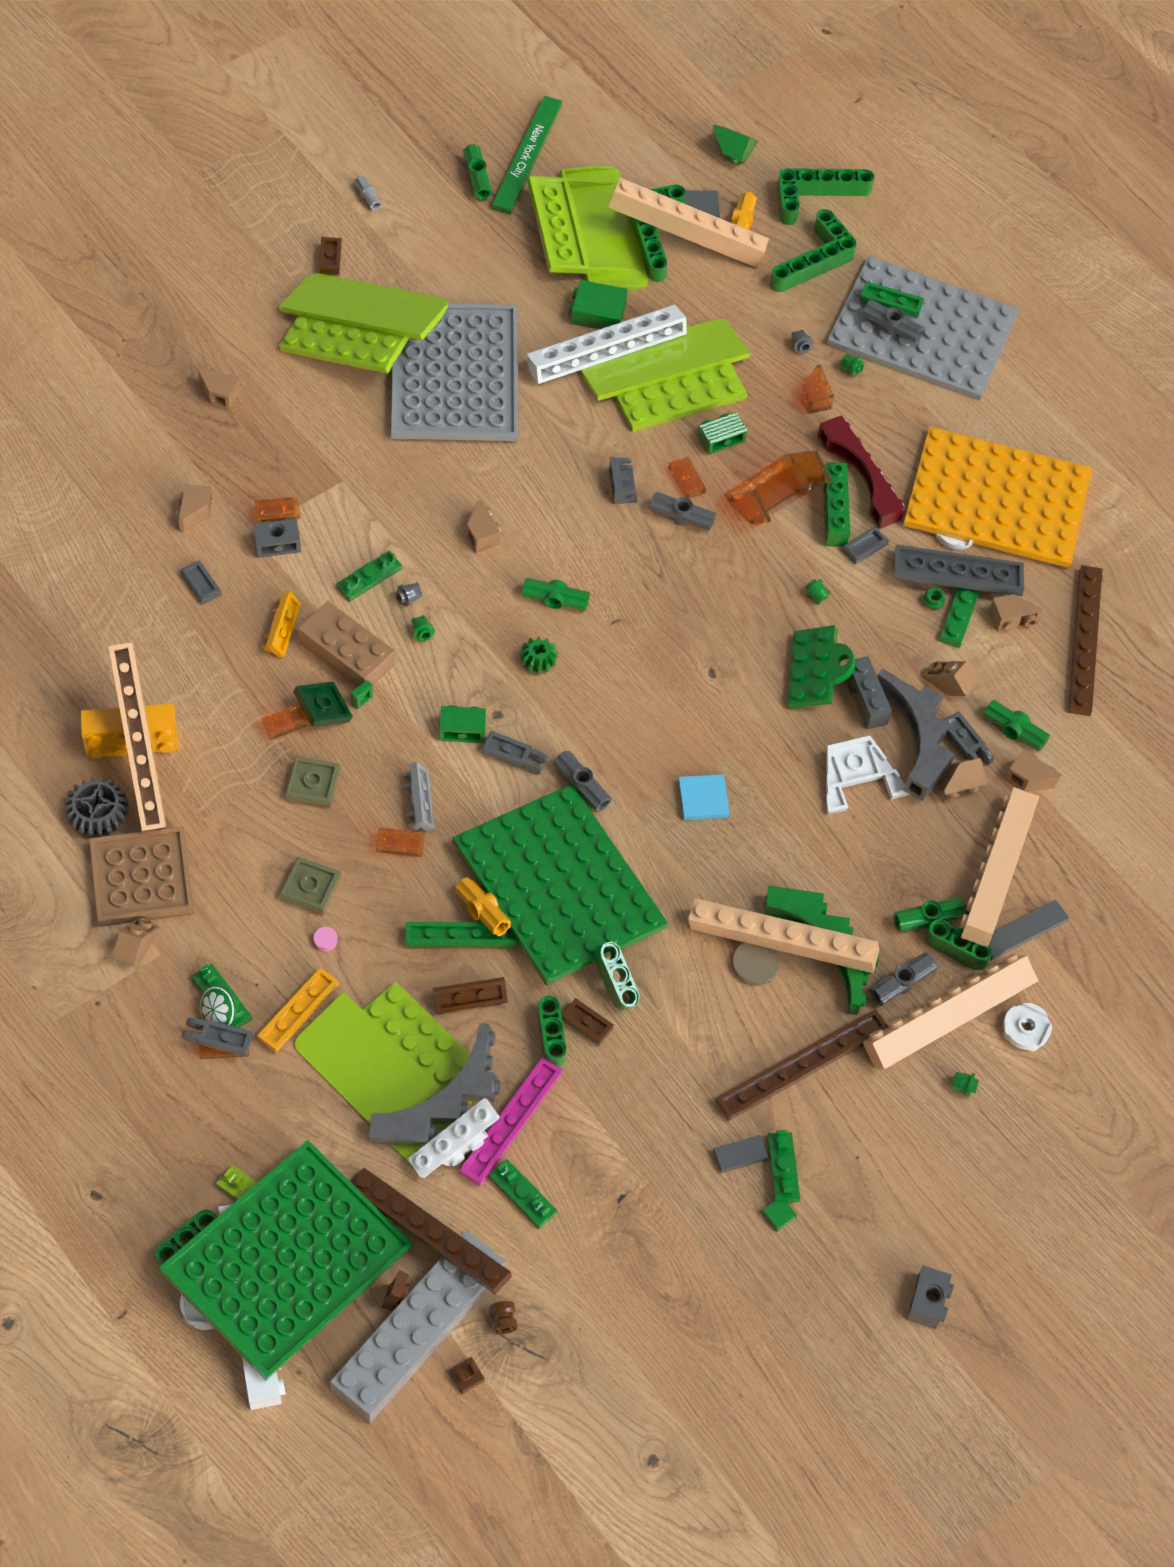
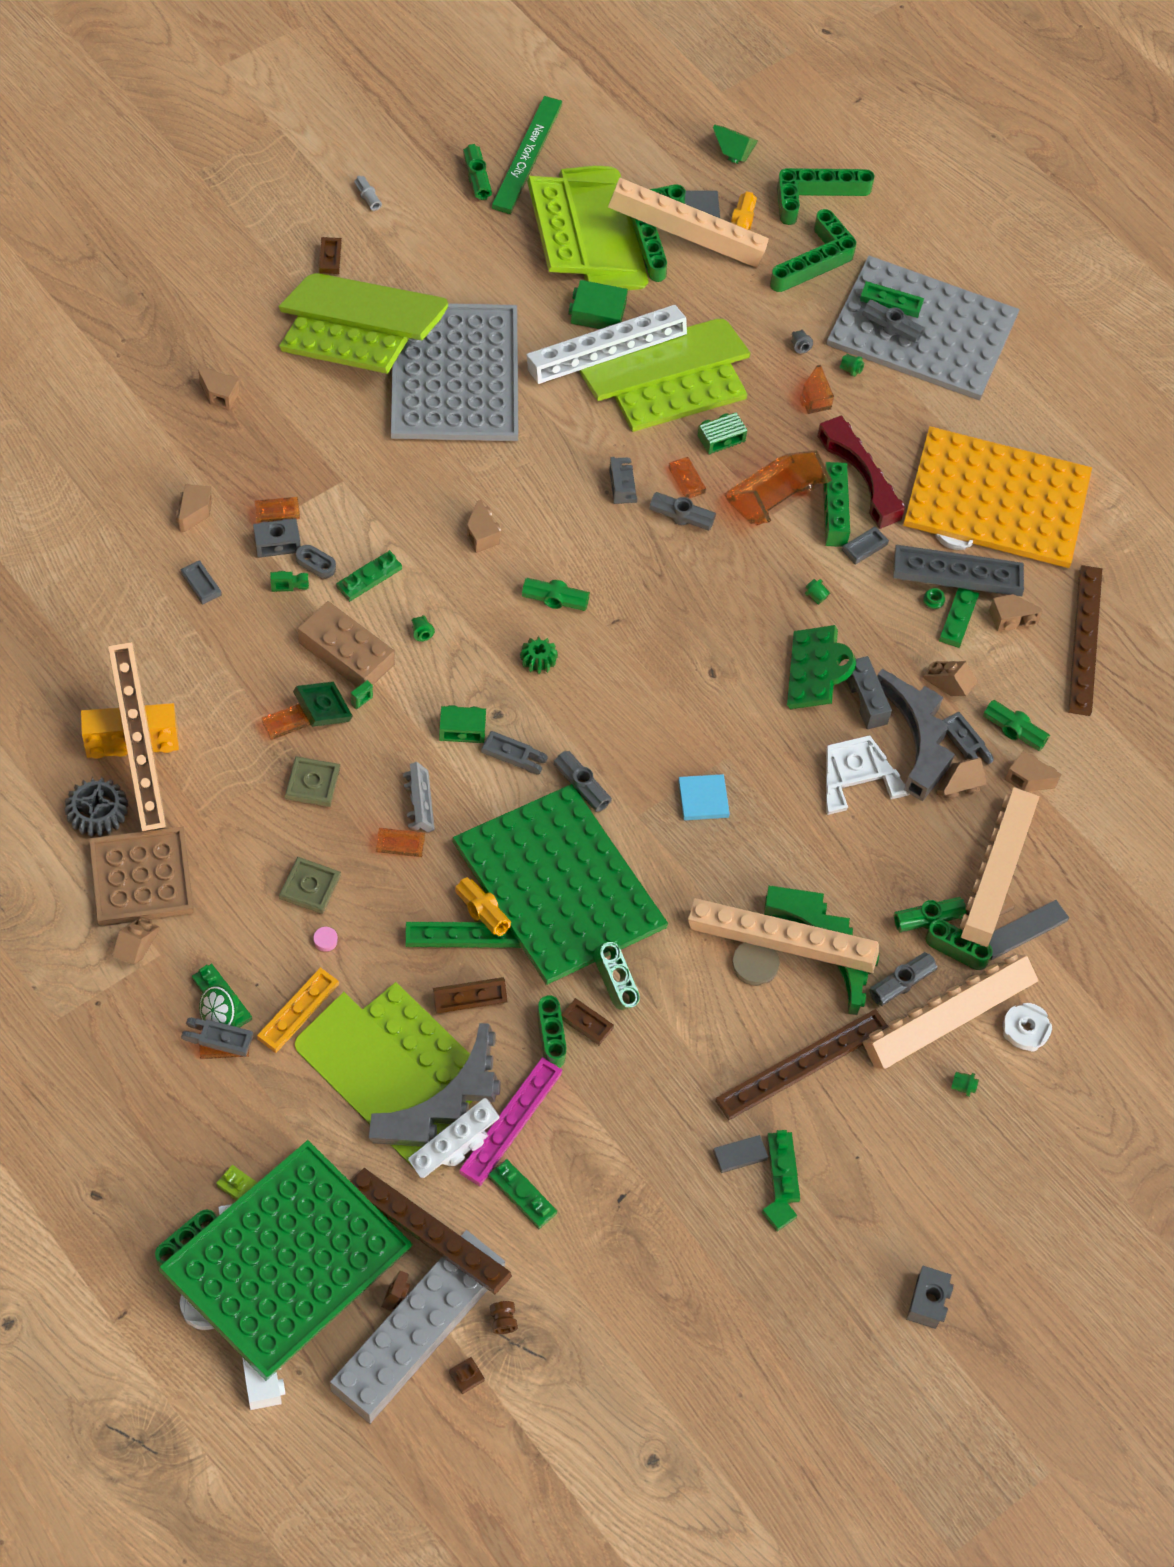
(282, 624): light orange plate -> none
(286, 581): none -> green plate
(317, 561): none -> dark grey plate
(408, 593): dark grey hose -> none

